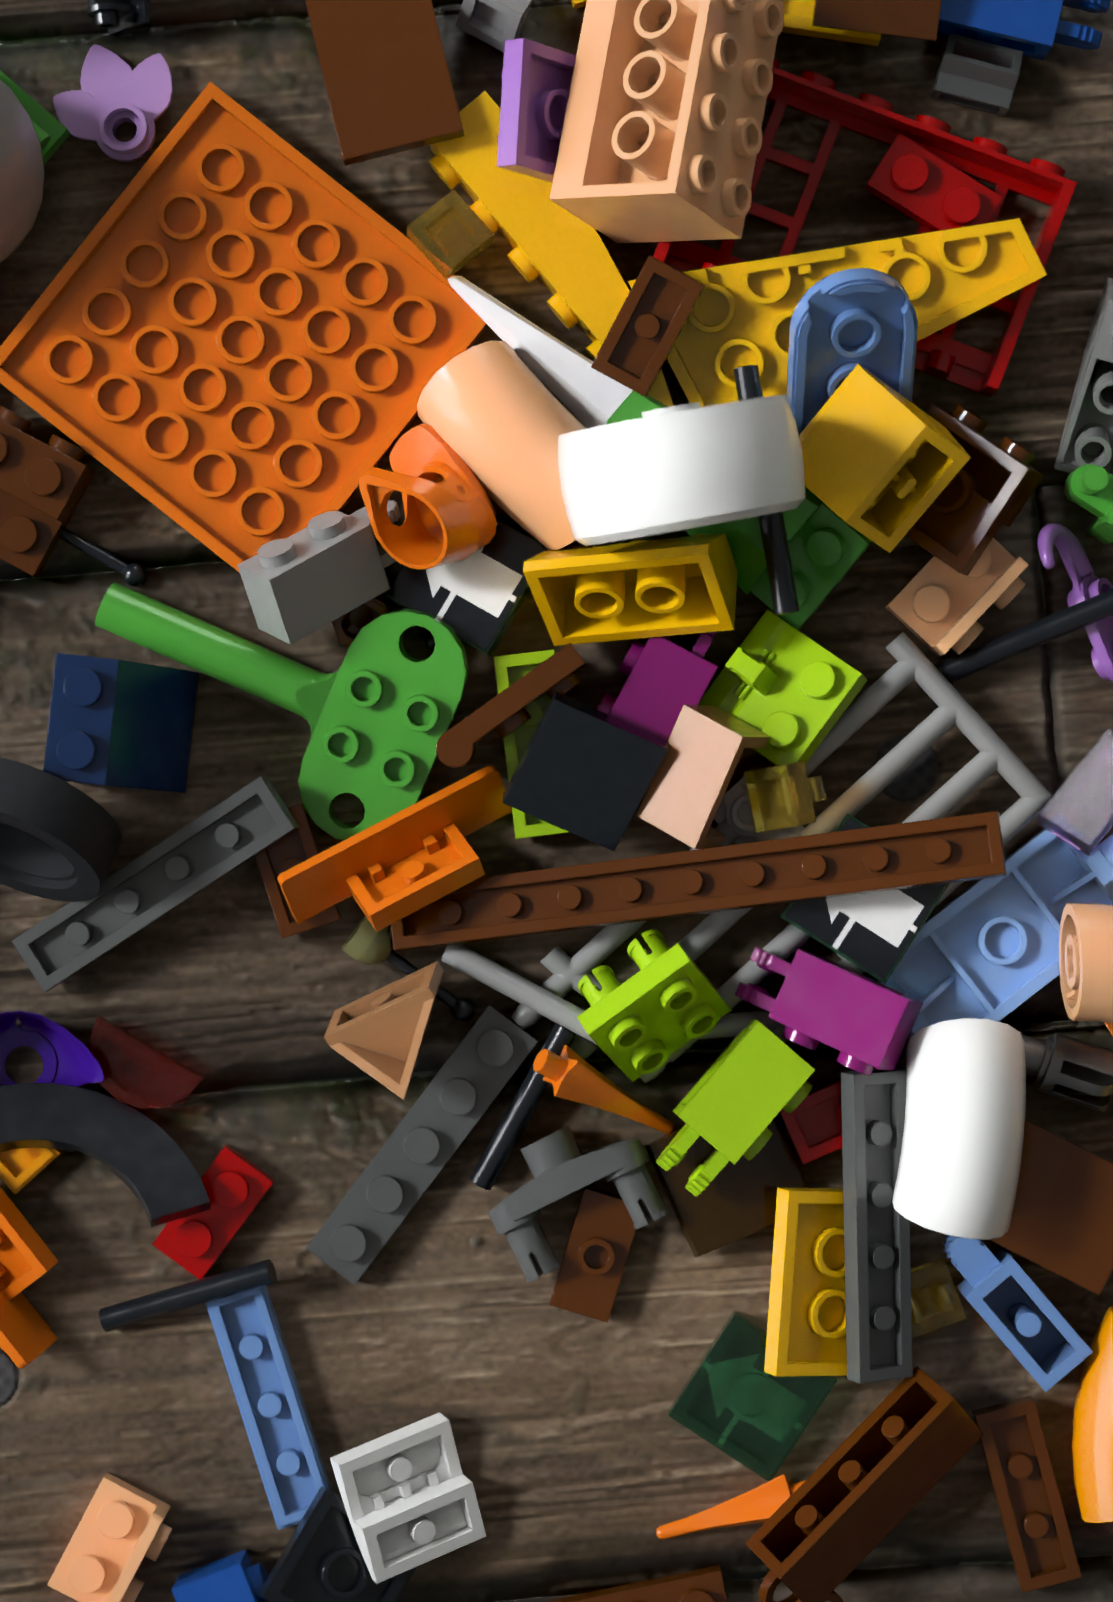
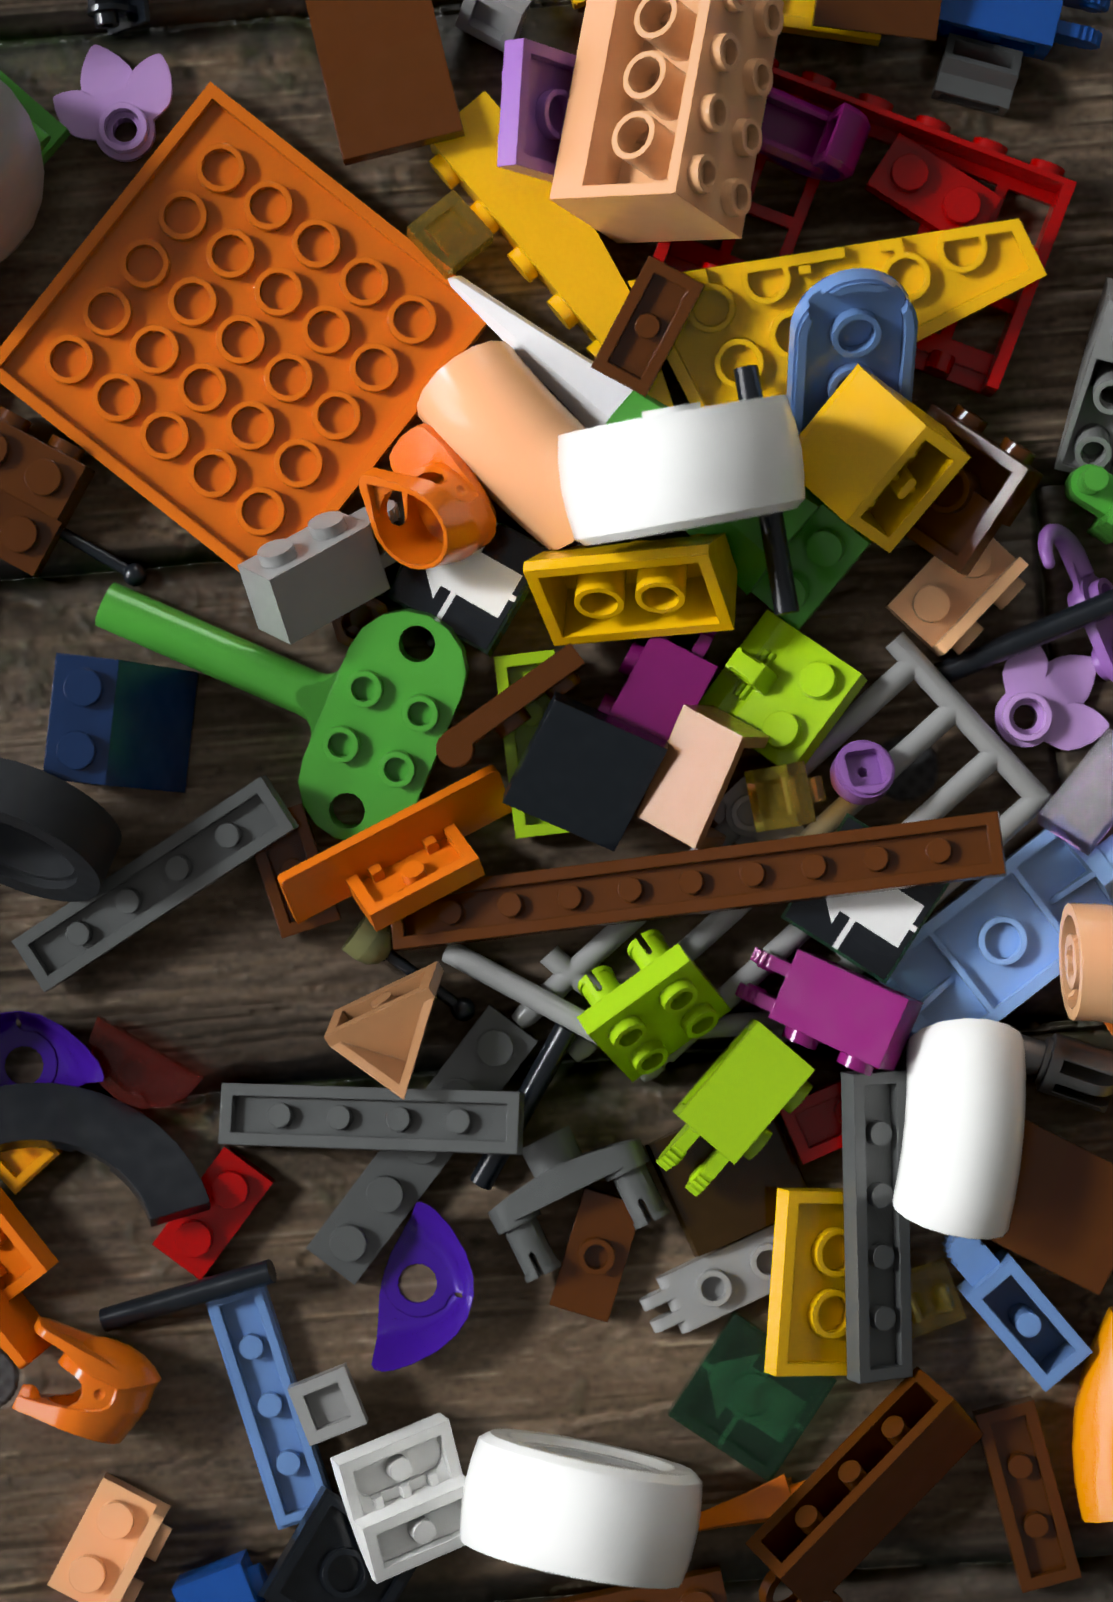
(113, 1389): none -> orange helmet
(328, 1404): none -> light grey tile
(372, 1118): none -> dark grey plate
(419, 1329): none -> dark purple piece
(581, 1509): none -> white wheel
(582, 1083): orange piece -> none
(713, 1283): none -> light grey hinge
(811, 138): none -> magenta animal
(862, 772): none -> medium lavender tile
(1055, 696): none -> lavender plate

